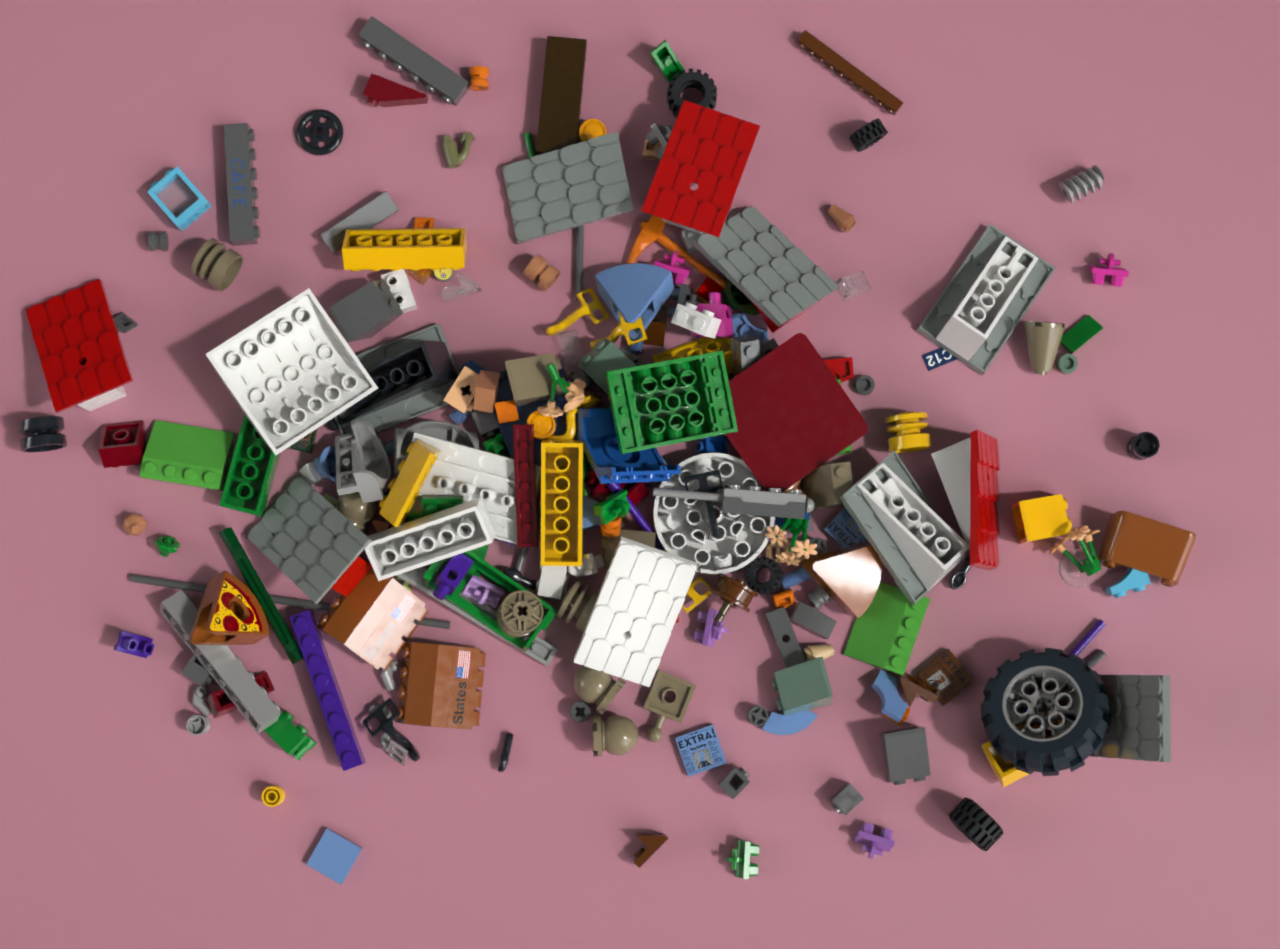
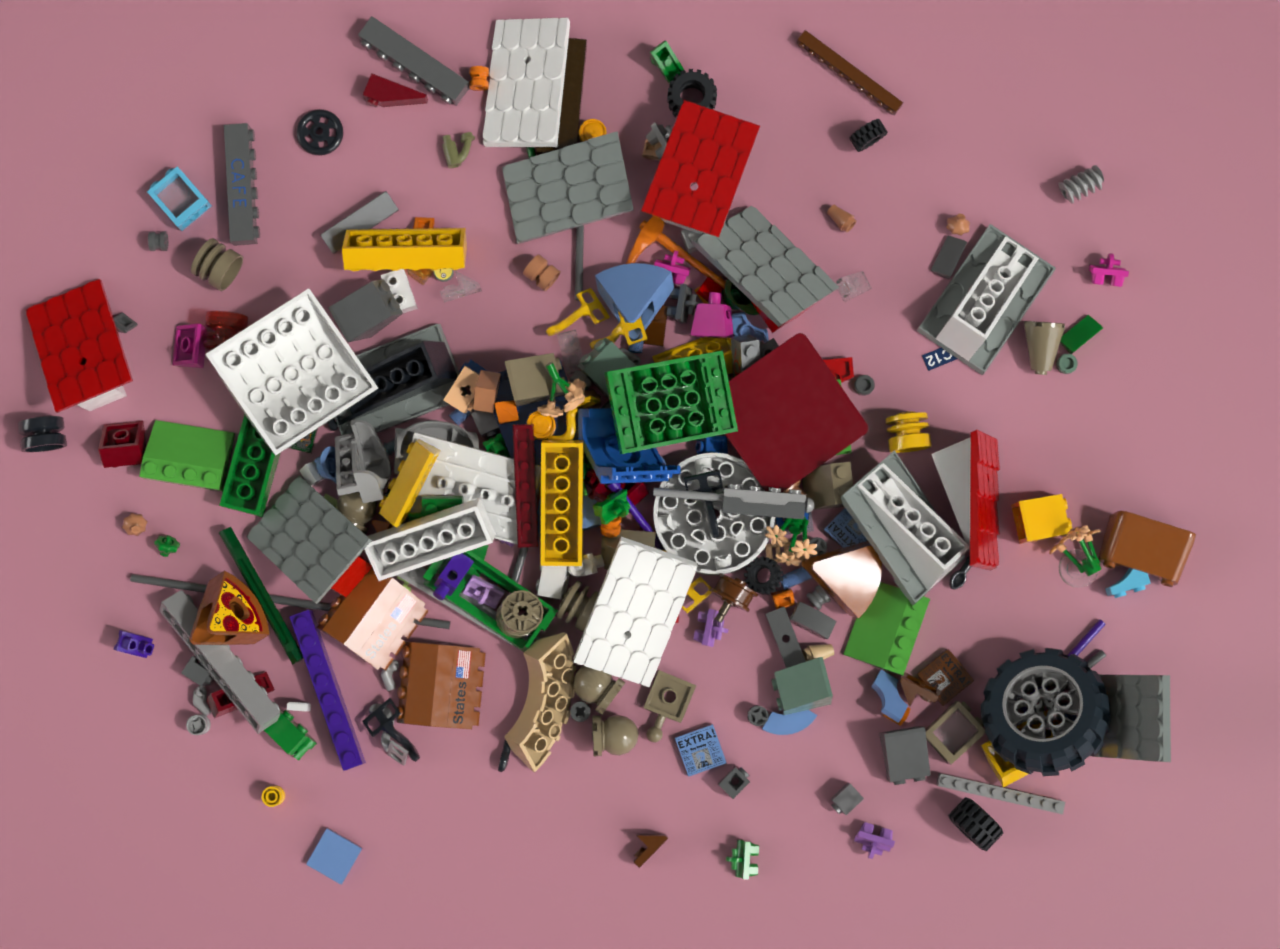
(188, 346): none -> dark pink slope
(224, 327): none -> clear red wheel
(299, 706): none -> white tile
(517, 576): black piece -> none
(526, 82): none -> white piece
(547, 700): none -> tan brick
(695, 320): white brick -> none
(948, 256): none -> dark grey slope
(954, 731): none -> window
(958, 224): none -> nougat piece
(1000, 793): none -> light grey piece
(1143, 446): black wheel -> none

